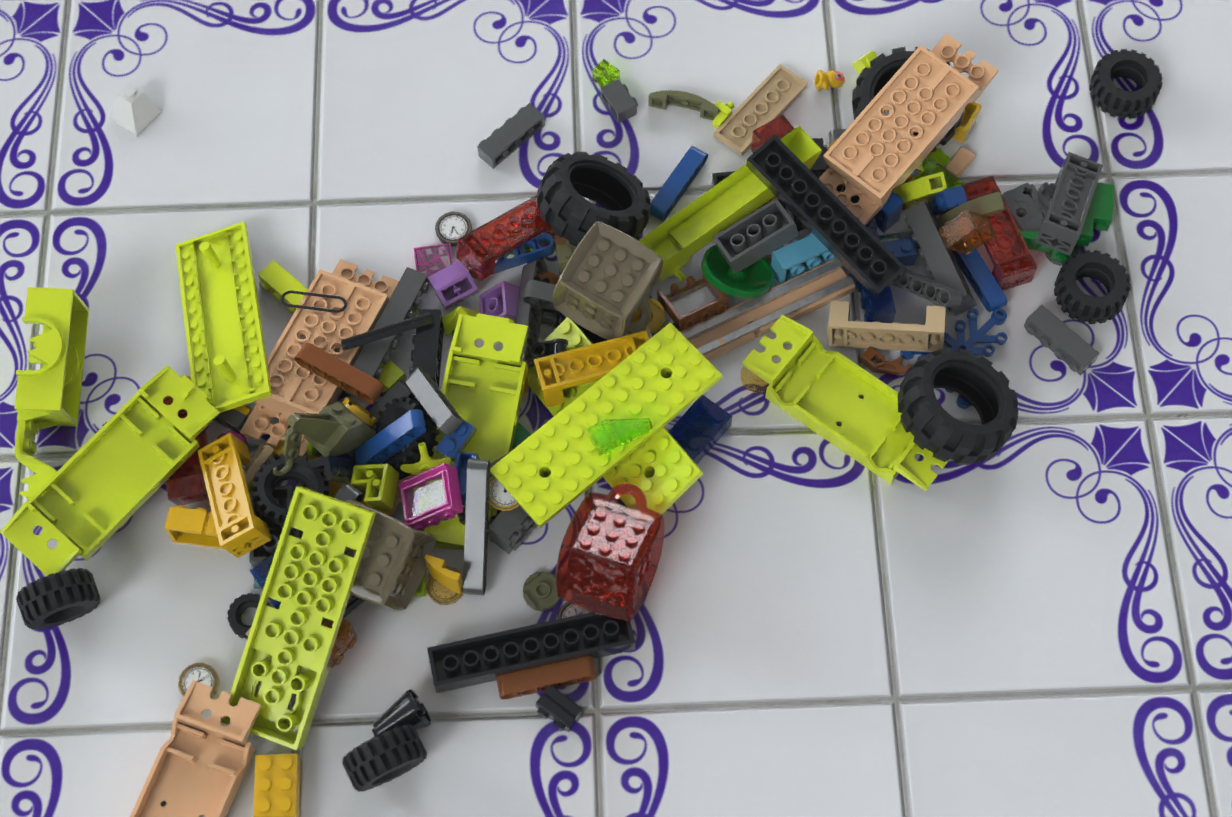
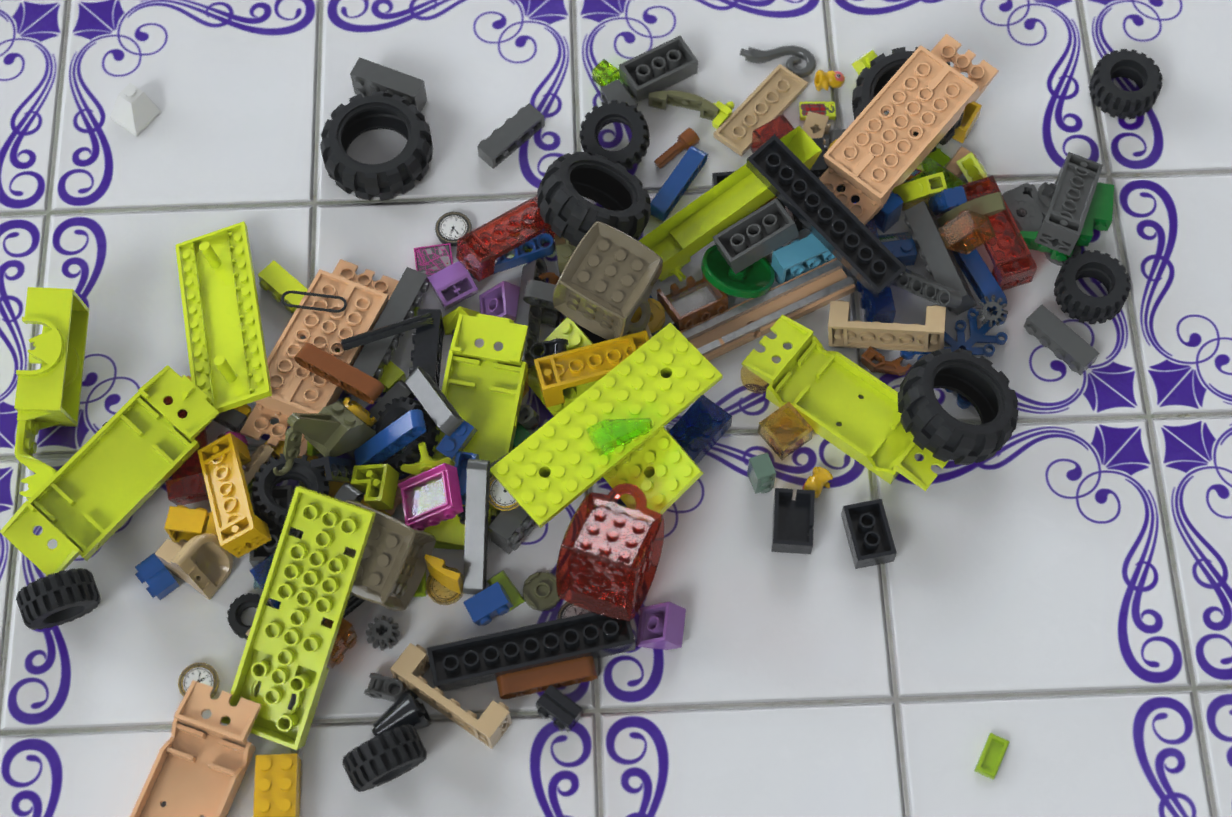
(156, 576): none -> blue brick
(198, 562): none -> tan piece
(369, 114): none -> black tyre
(373, 77): none -> dark grey brick
(377, 629): none -> dark grey gear
(381, 687): none -> dark grey piece
(488, 604): none -> blue brick
(488, 728): none -> tan plate
(509, 587): none -> lime tile
(528, 417): none -> dark grey rock
(612, 113): none -> black tyre
(658, 68): none -> dark grey brick
(661, 626): none -> medium lavender slope
(685, 141): none -> dark orange piece
(761, 473): none -> sand green brick
(762, 56): none -> dark grey plant
(785, 430): none -> clear yellow piece
(793, 521): none -> black piece
(816, 125): none -> tan brick
(818, 480): none -> yellow animal
(822, 108): none -> tile
(868, 533): none -> black brick
(971, 168): none -> neon yellow slope
(991, 304): none -> dark grey gear
(991, 756): none -> lime tile

